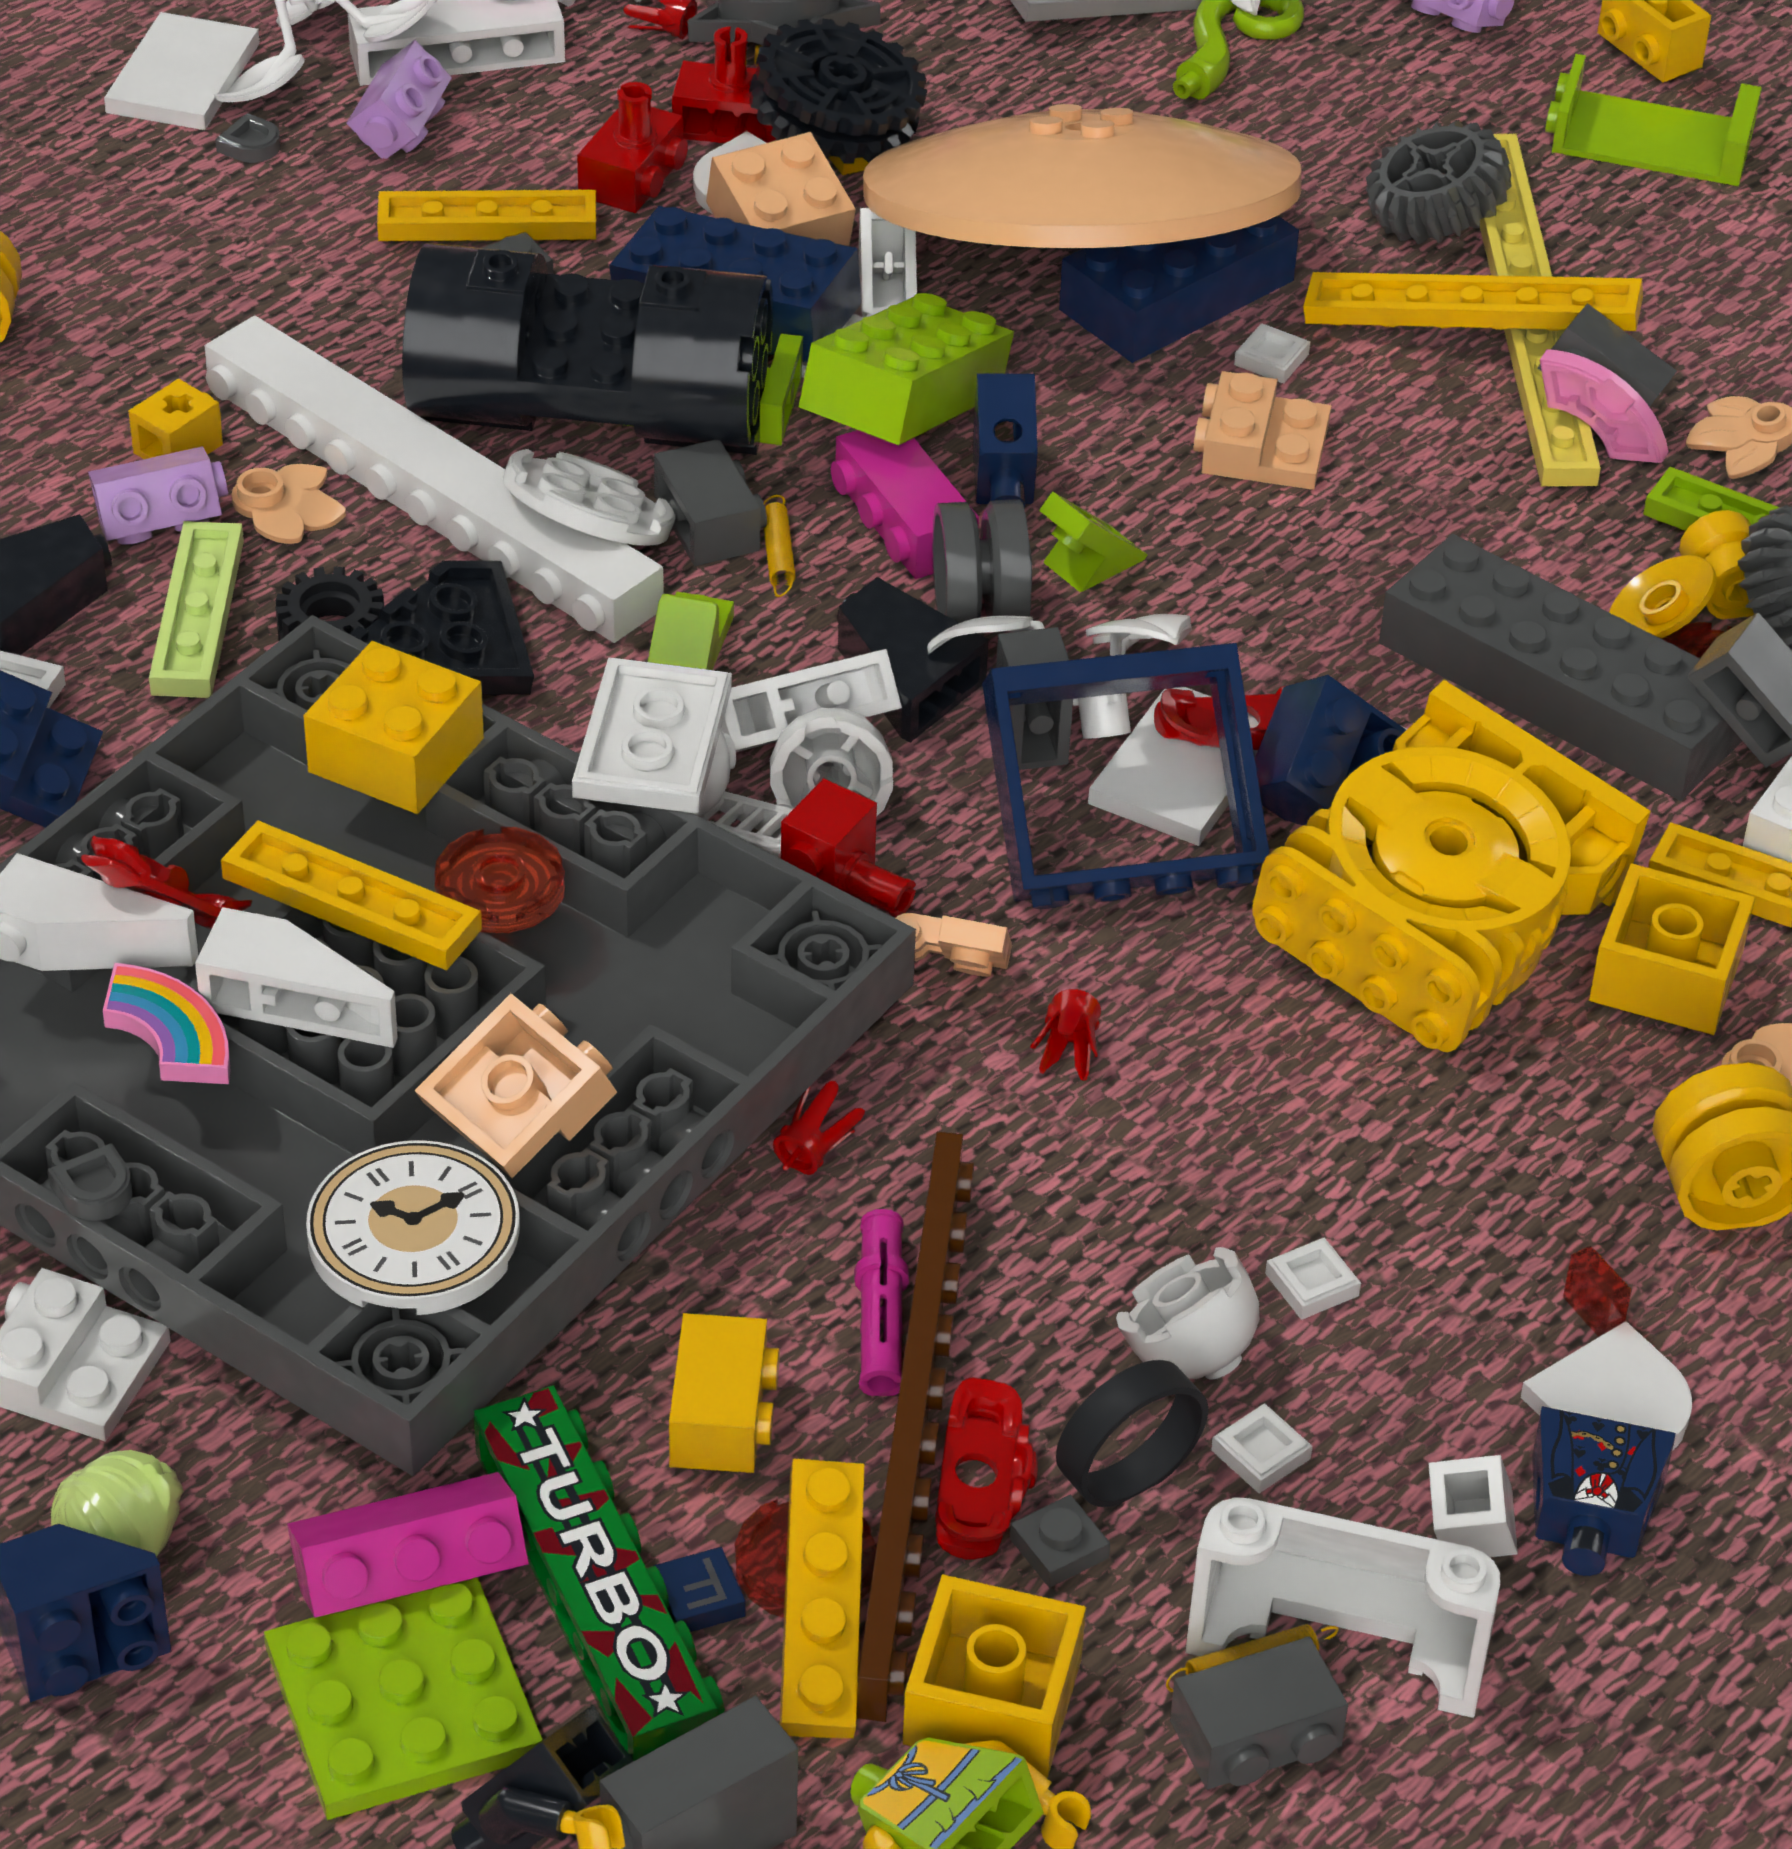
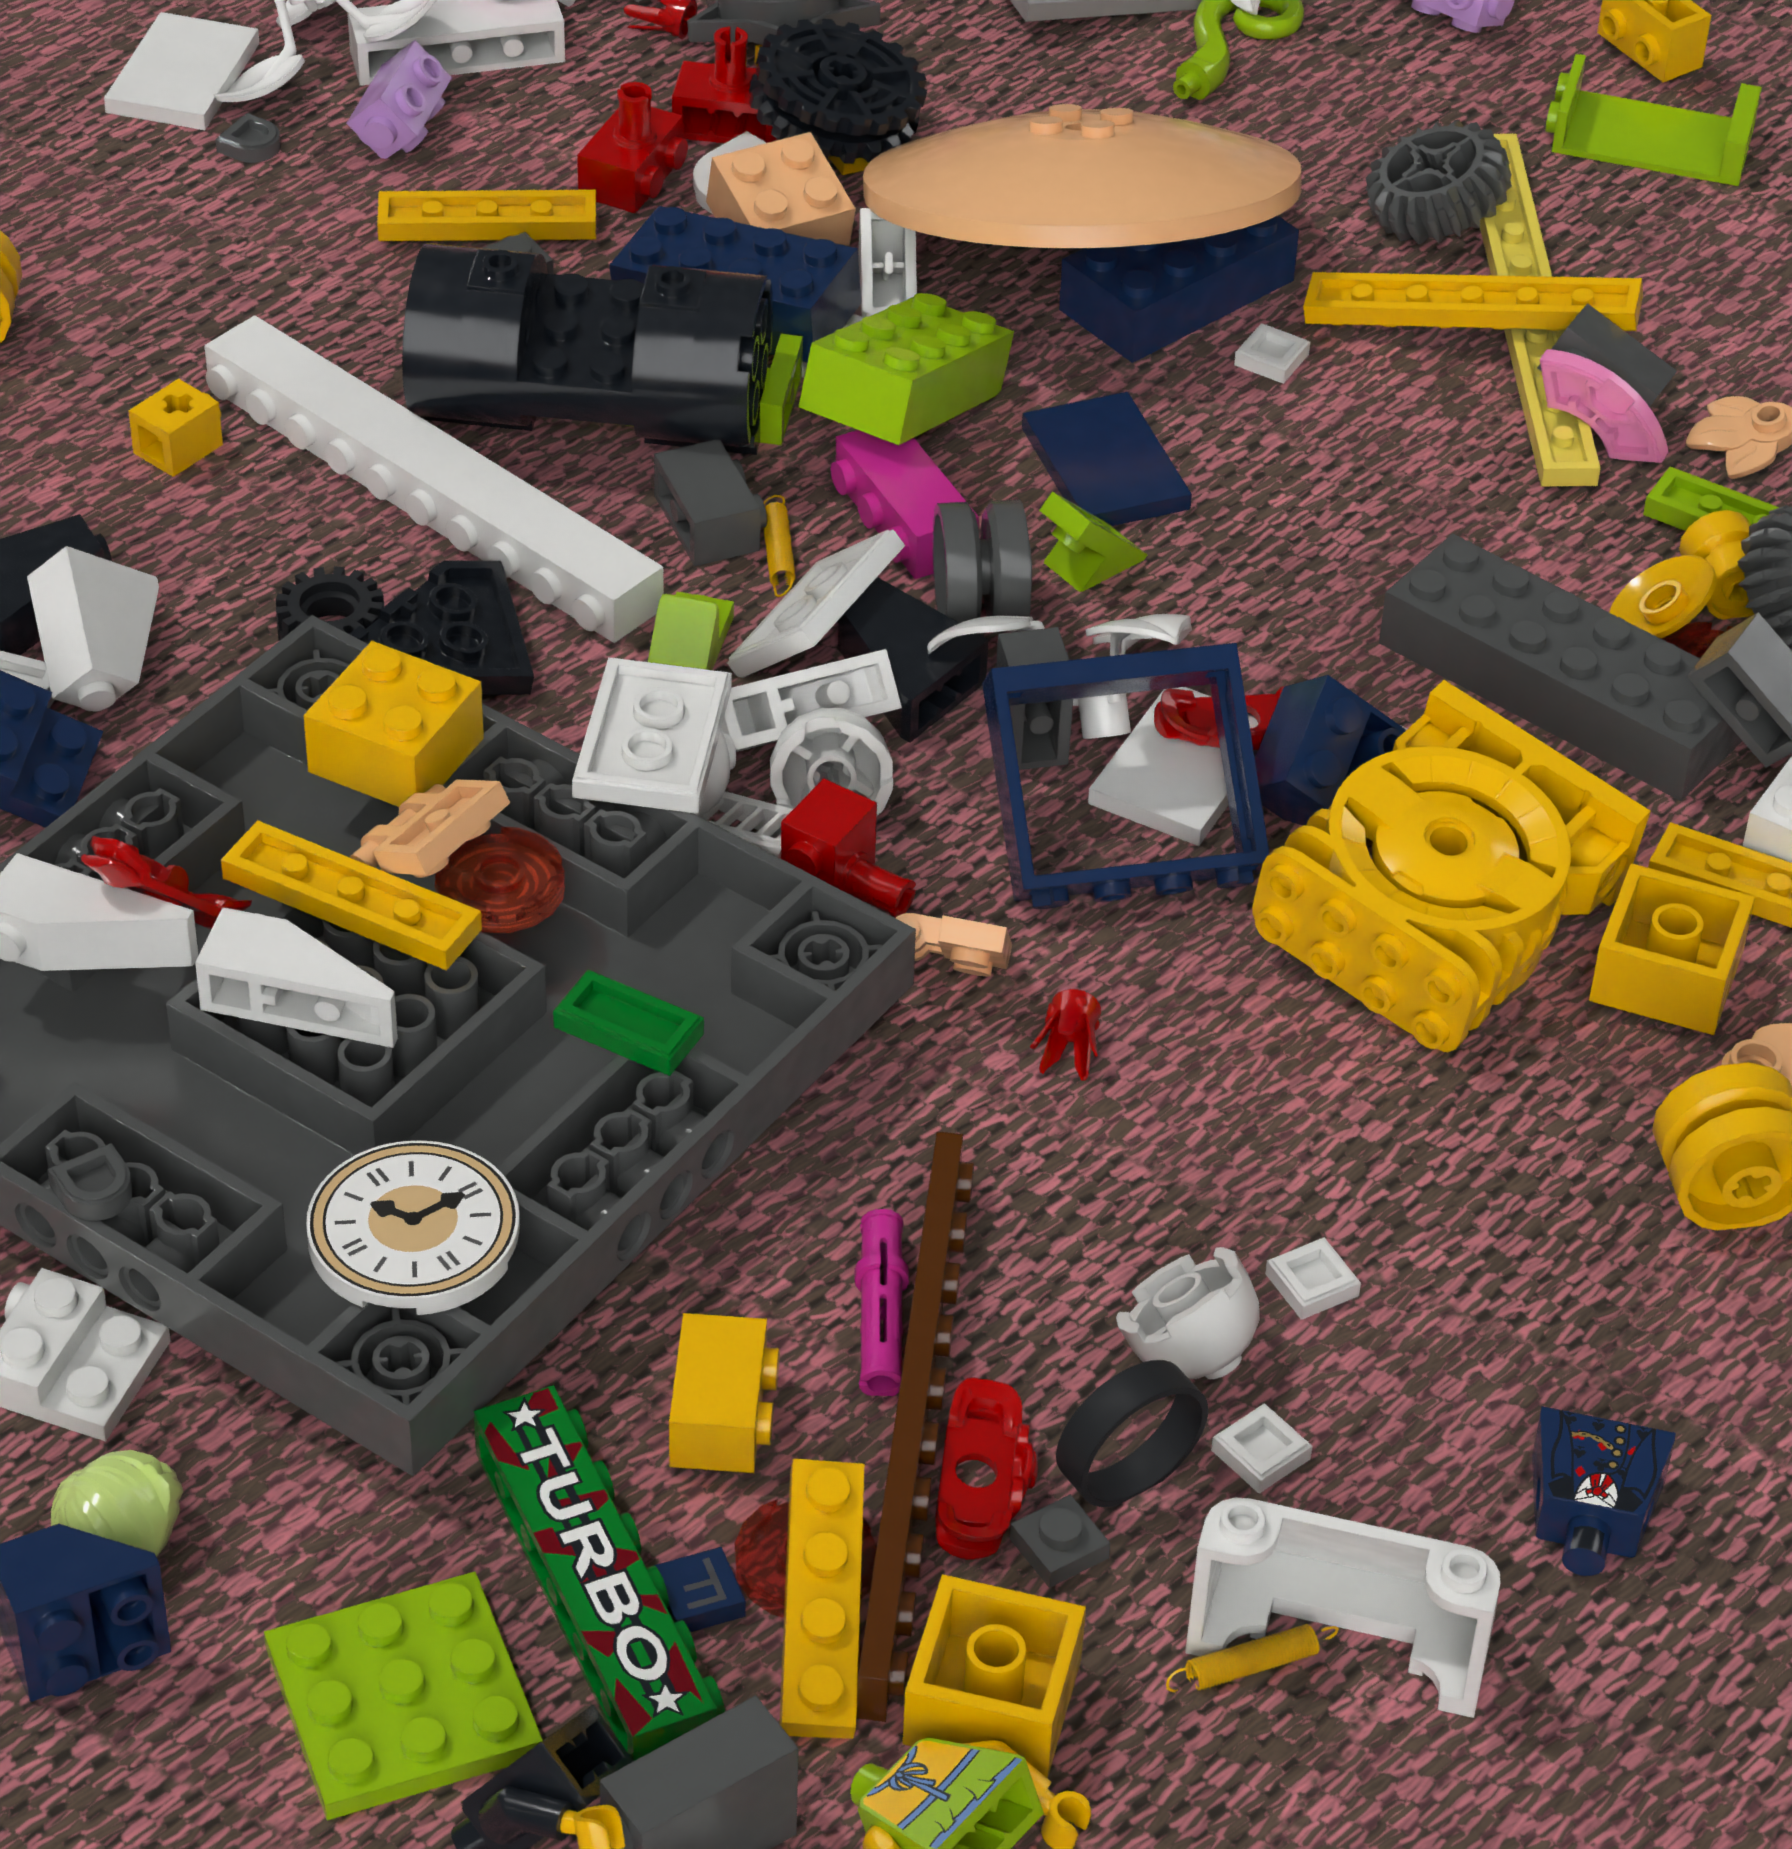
(92, 626): none -> white slope
(157, 494): lavender brick -> none
(172, 1021): tile -> none
(196, 610): yellowish green plate -> none
(286, 501): light nougat plate -> none
(407, 1544): dark pink brick -> none
(432, 827): none -> light nougat plate
(518, 1084): light nougat plate -> none
(588, 498): white tile -> none
(628, 1022): none -> green tile
(802, 1143): red piece -> none
(815, 603): none -> white tile
(1005, 467): dark blue torso -> none
(1107, 459): none -> dark blue tile
(1259, 1713): dark grey brick -> none
(1260, 434): light nougat plate -> none
(1474, 1504): white brick -> none
(1596, 1291): clear red tile -> none
(1616, 1380): white tile -> none

